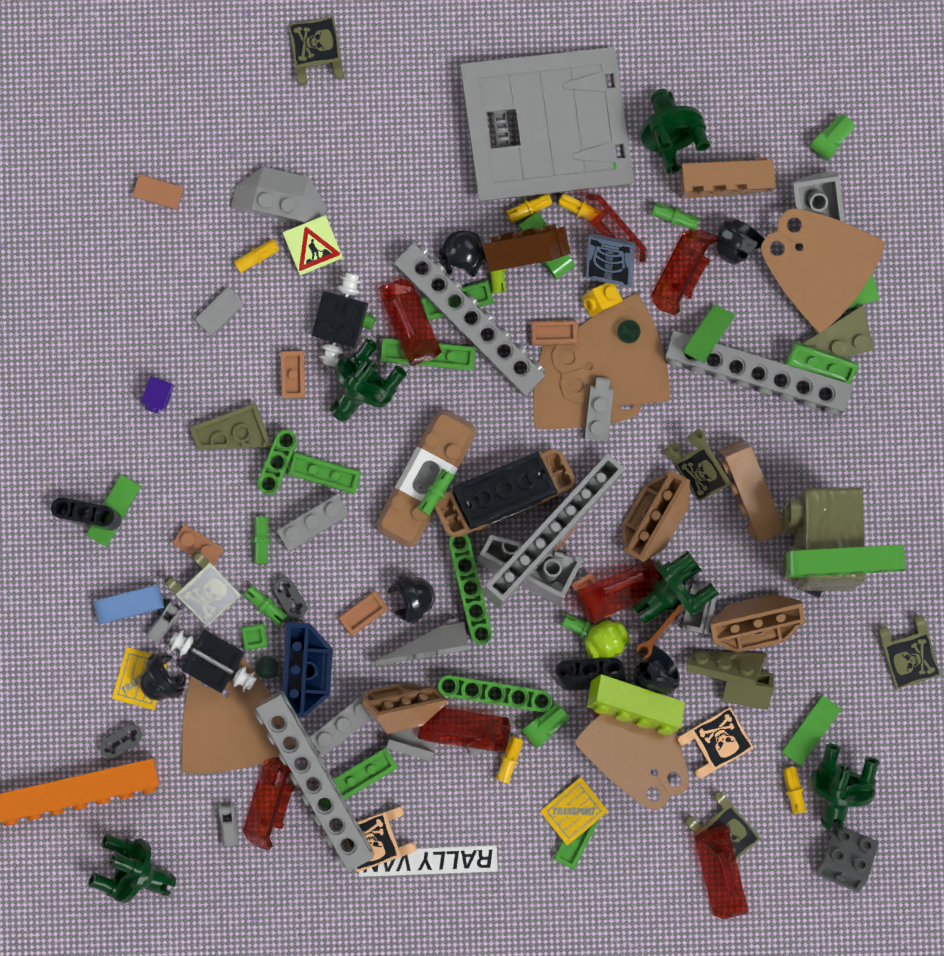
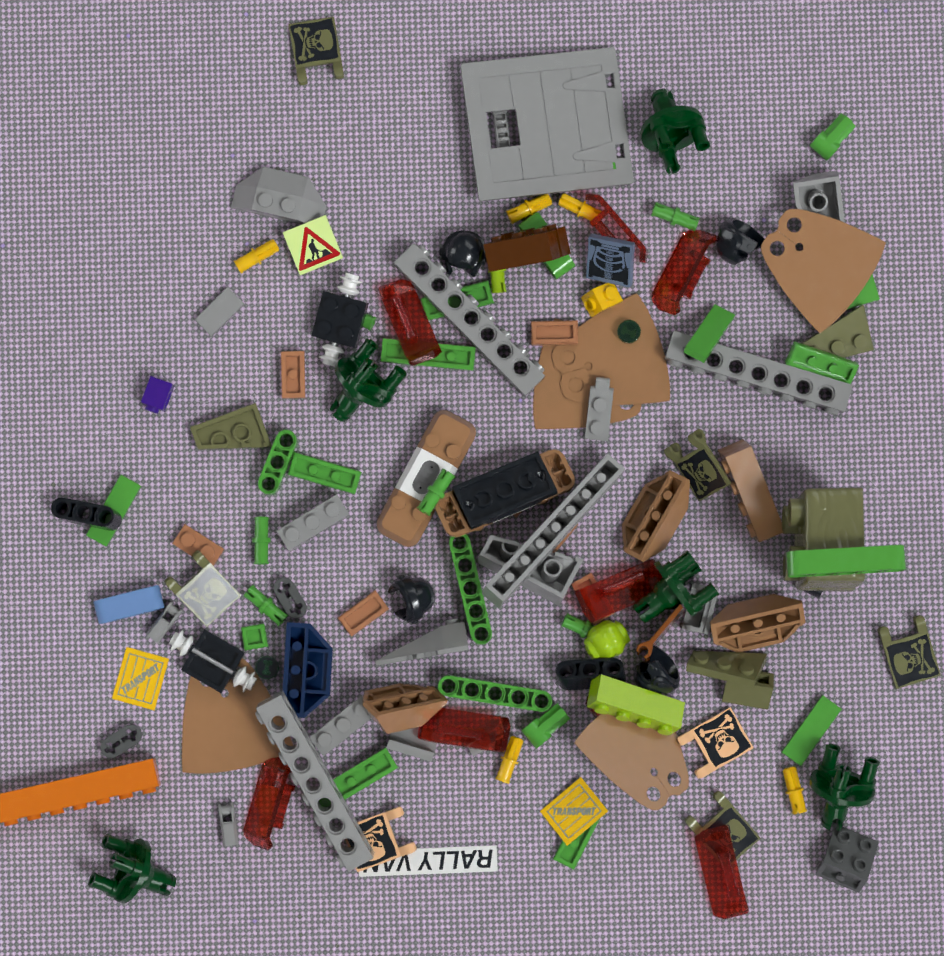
(157, 683): black helmet -> none
(158, 192): nougat tile -> none
(726, 178): medium nougat wedge -> none

